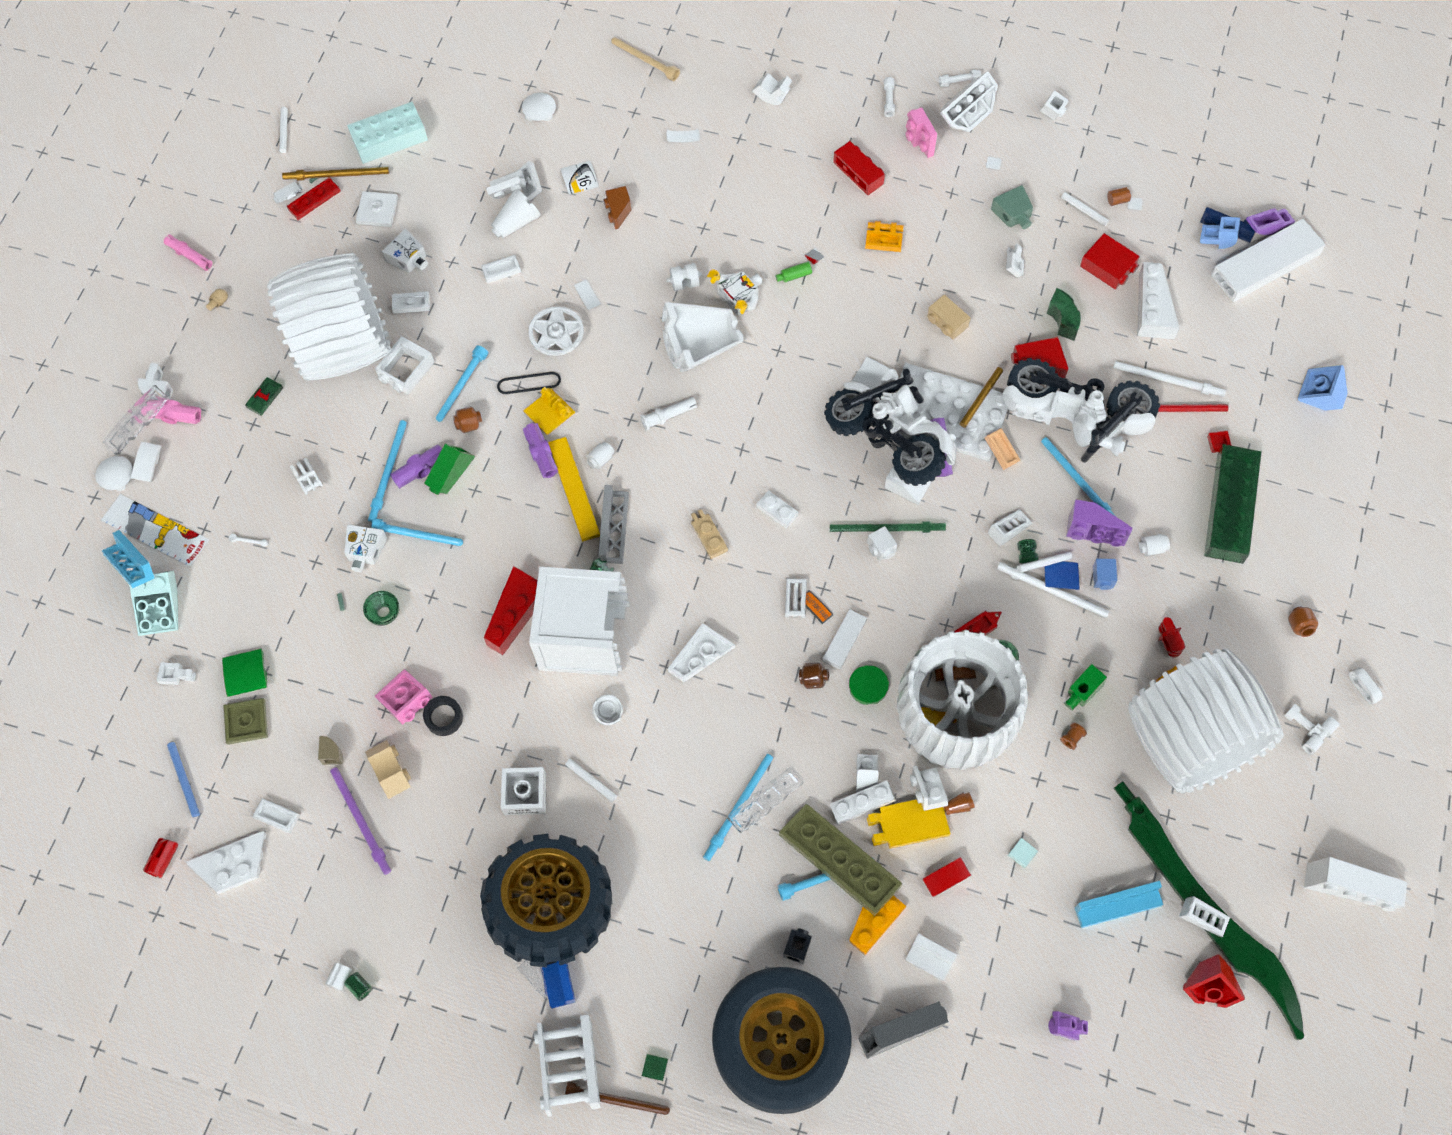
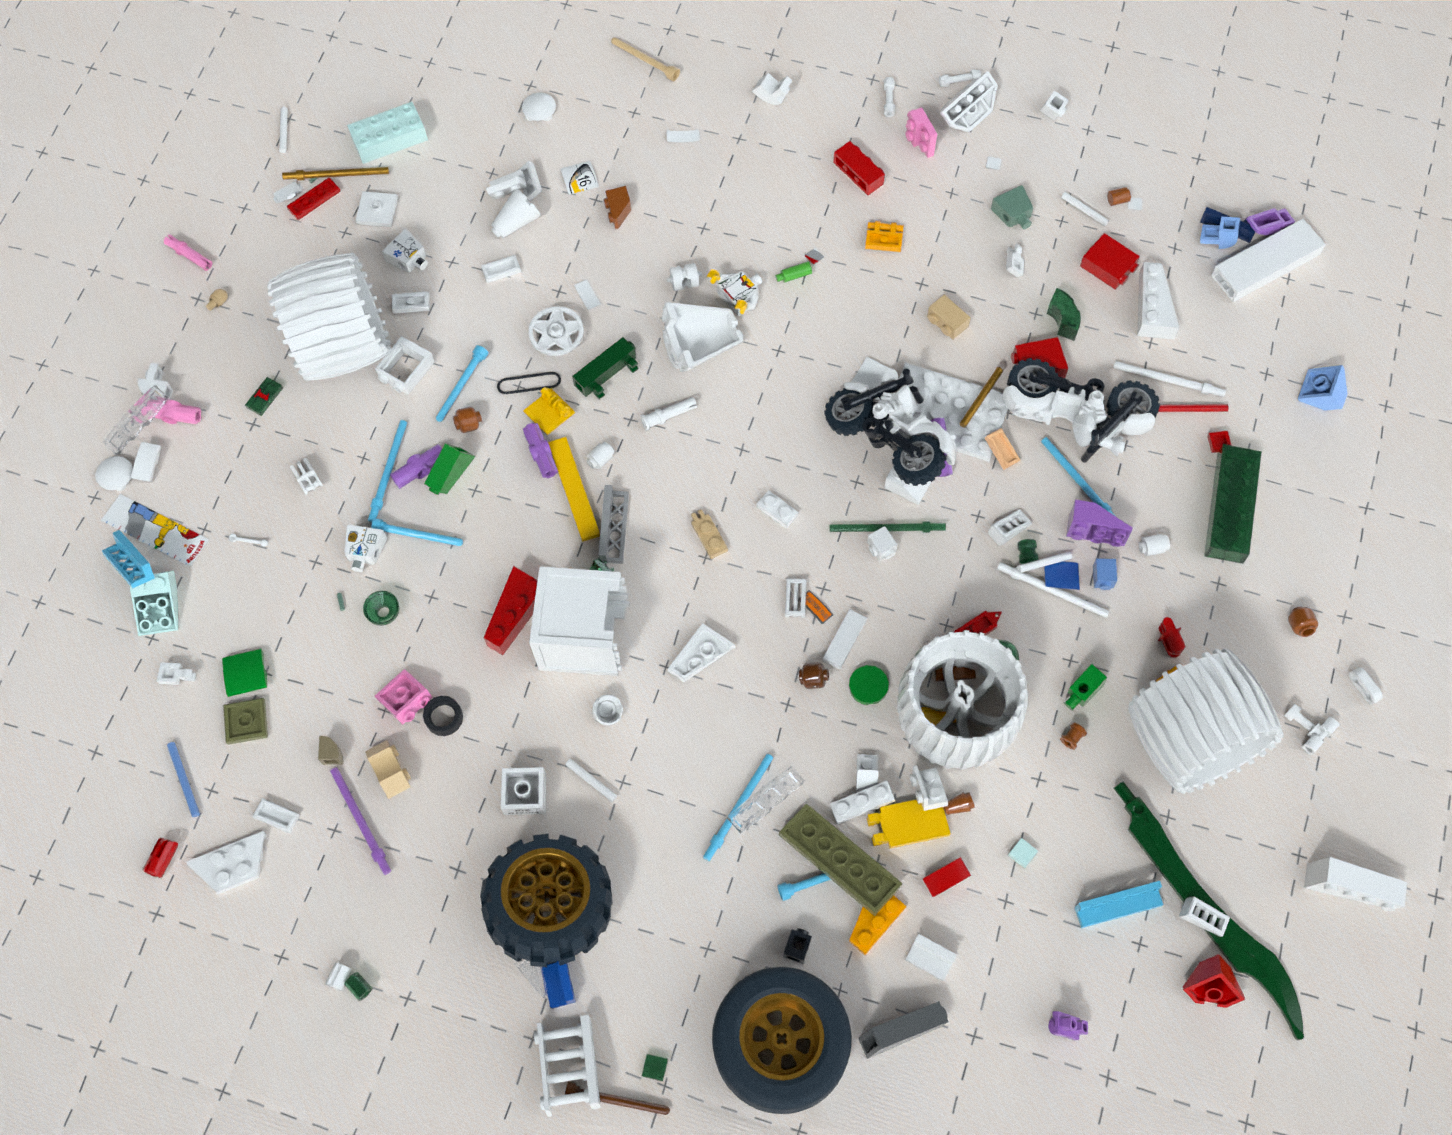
(604, 367): none -> dark green brick

